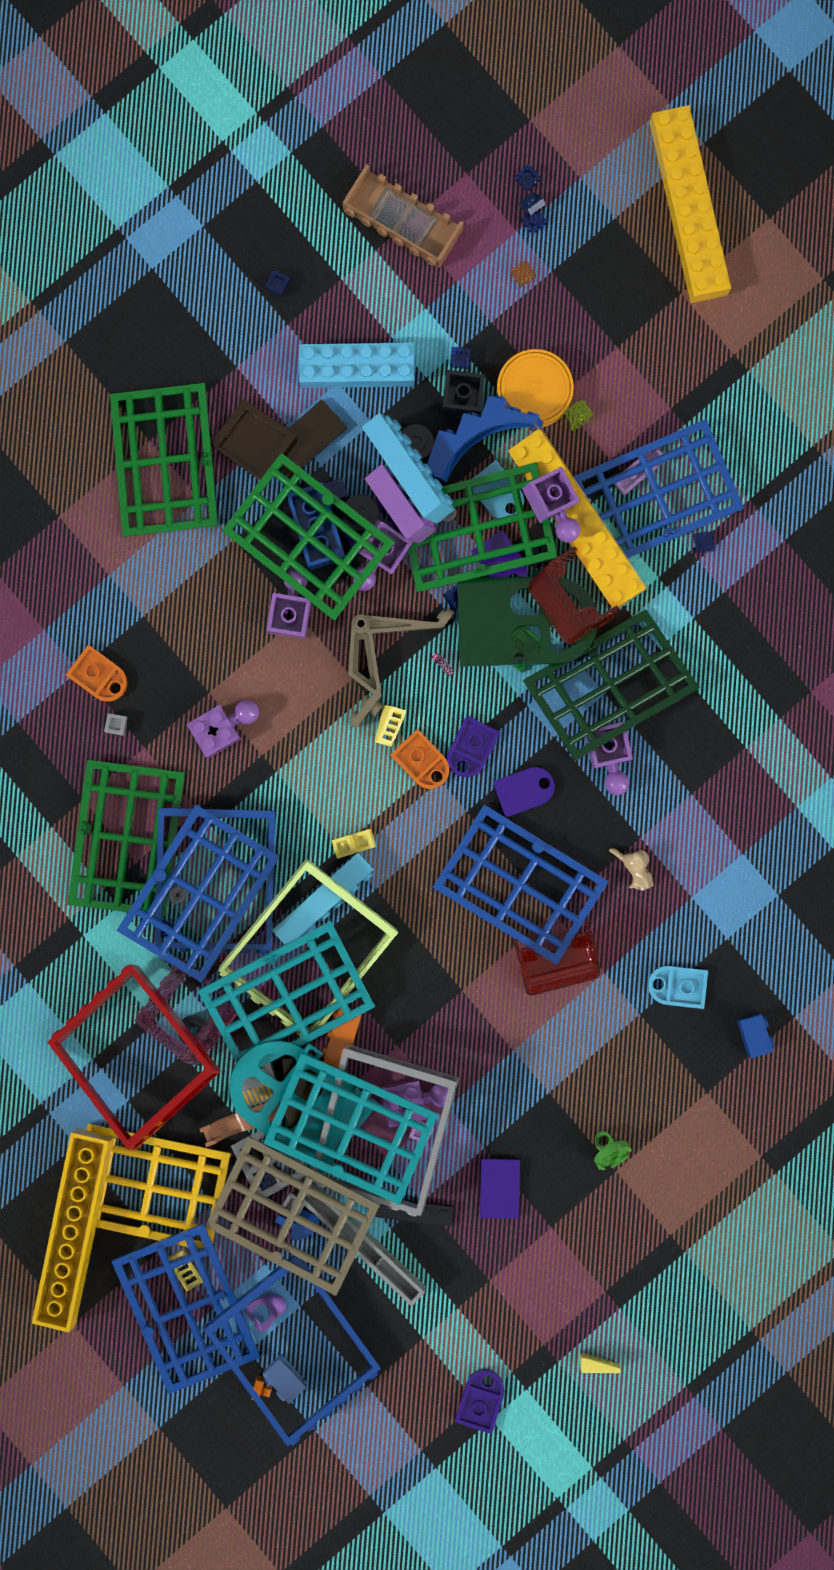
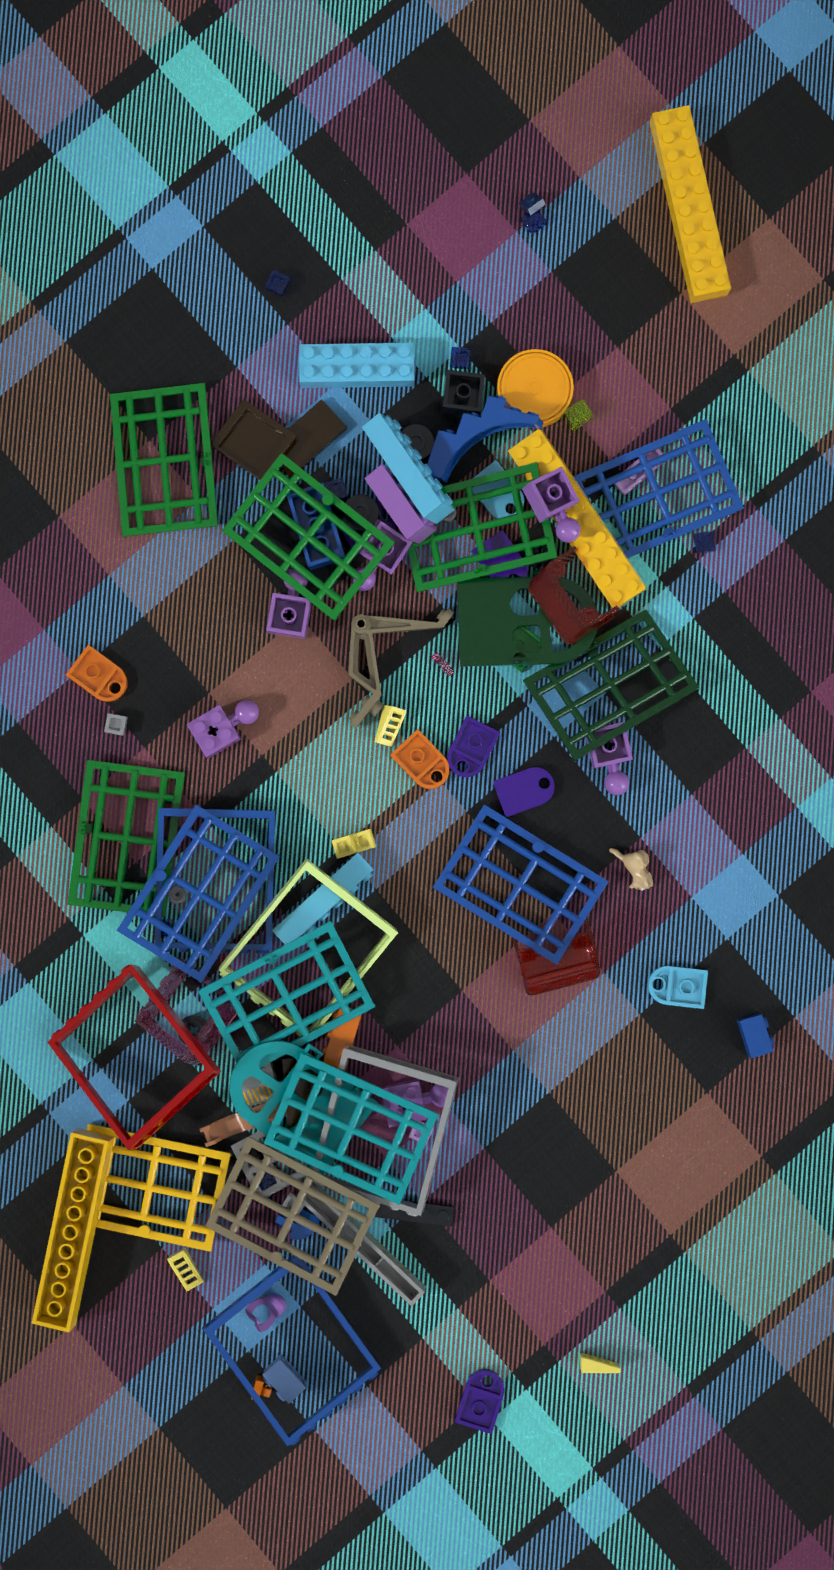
(186, 1309): blue door -> none
(402, 217): medium nougat window -> none
(451, 597): clear blue plate -> none
(499, 1188): dark purple tile -> none
(523, 273): clear orange tile -> none
(527, 178): clear blue plate -> none
(612, 1153): bright green tile -> none

